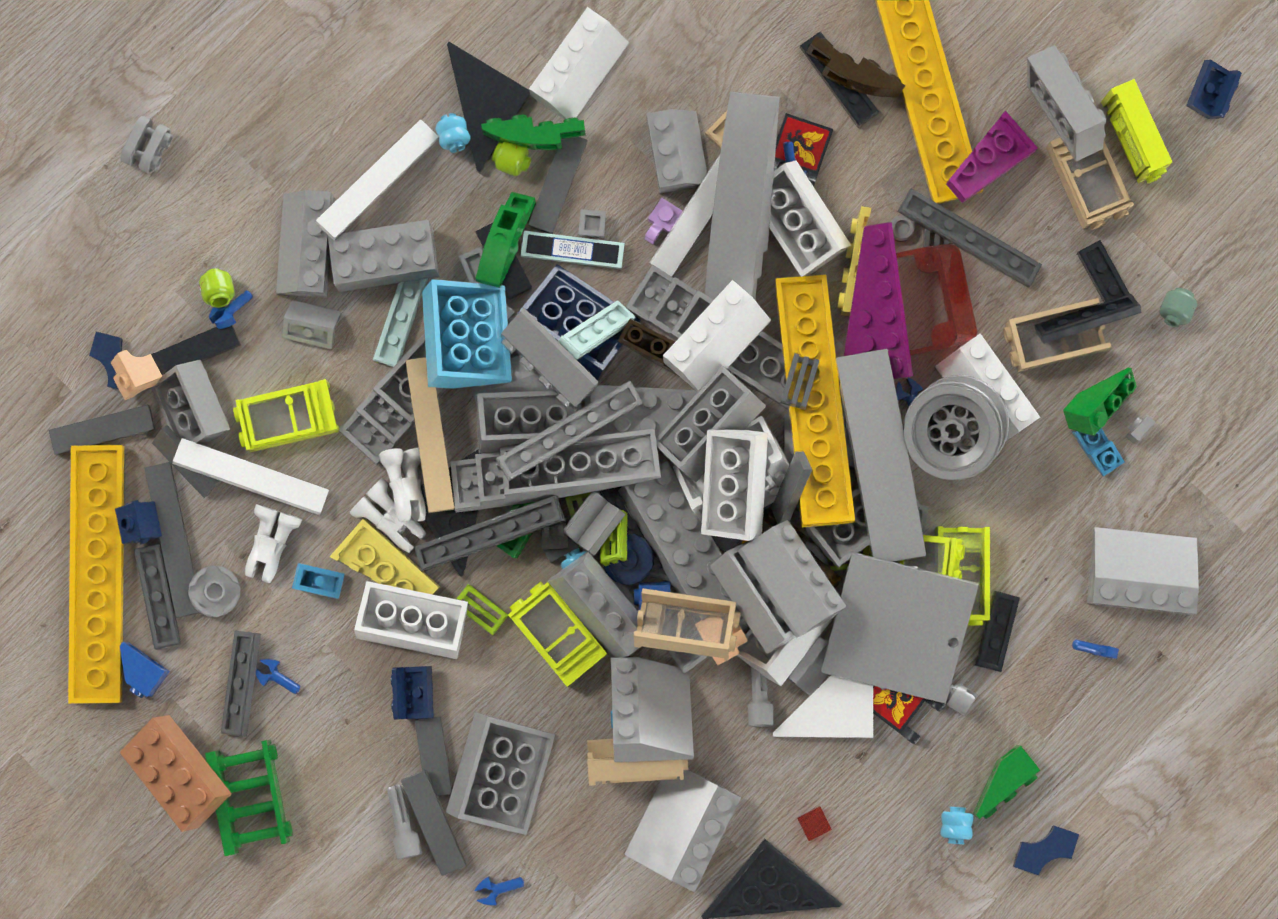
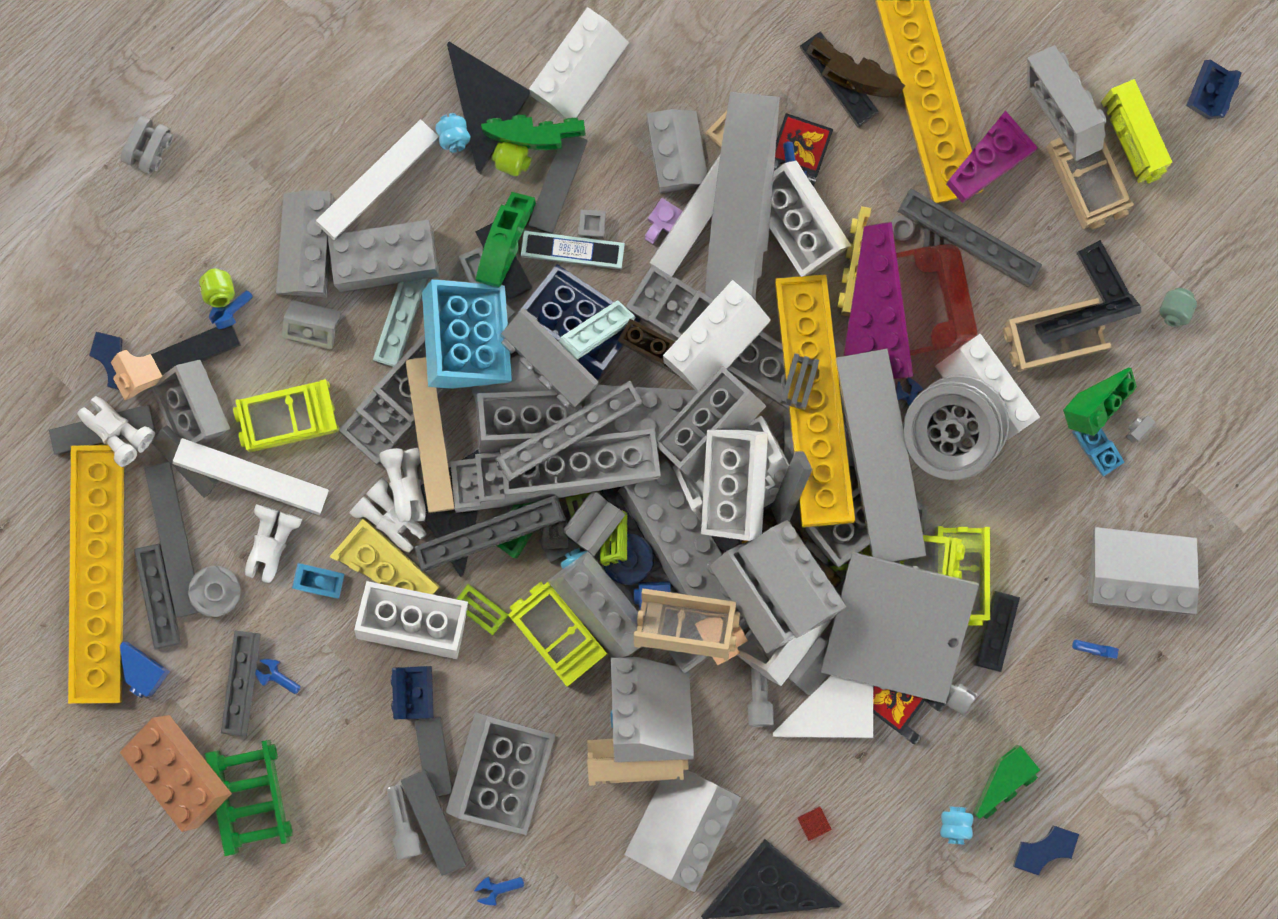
(110, 425): none -> white piece
(138, 522): dark blue head -> none

